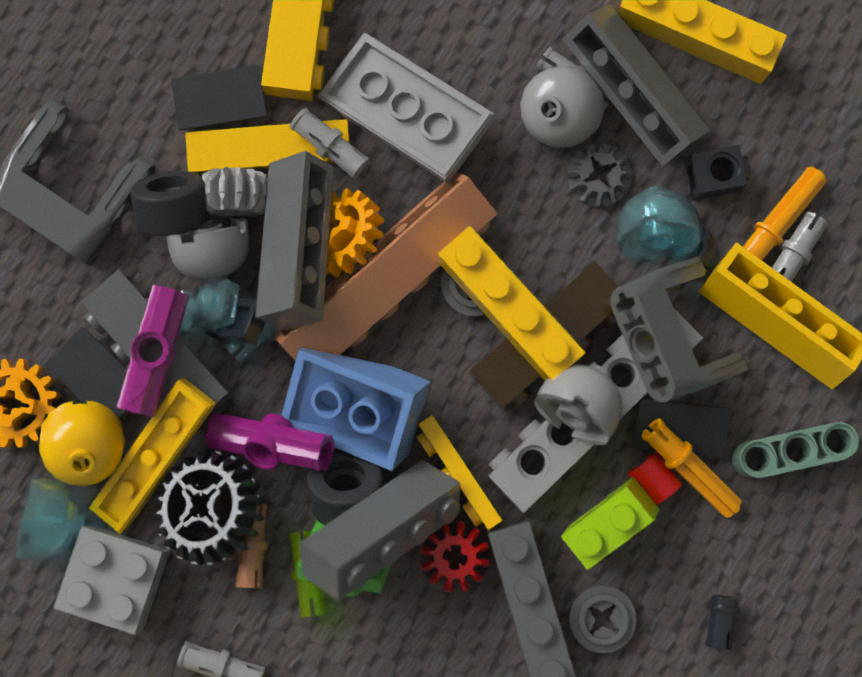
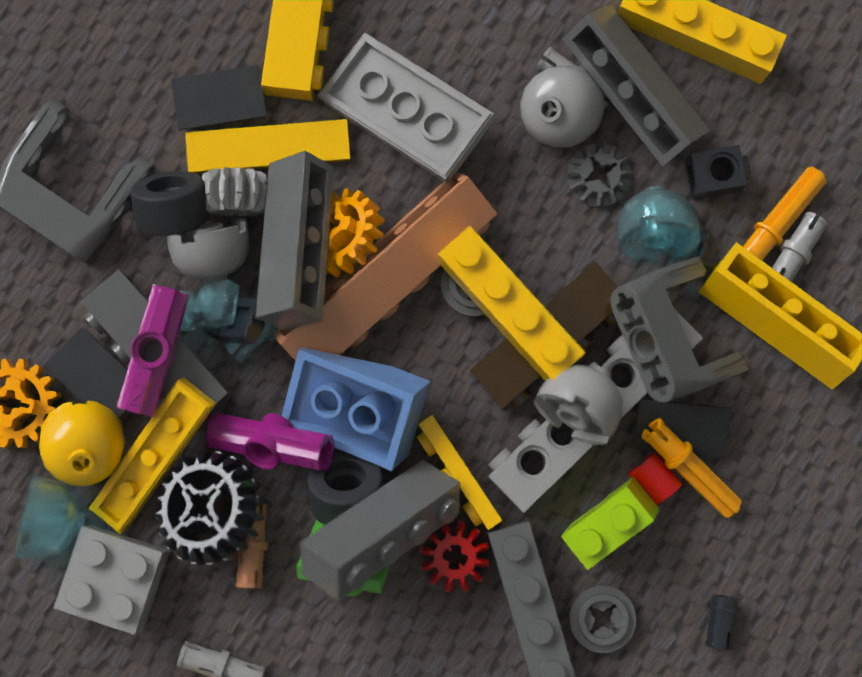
(305, 588): clear neon green pin -> none
(329, 143): light grey pin -> none
(813, 444): sand green beam -> none

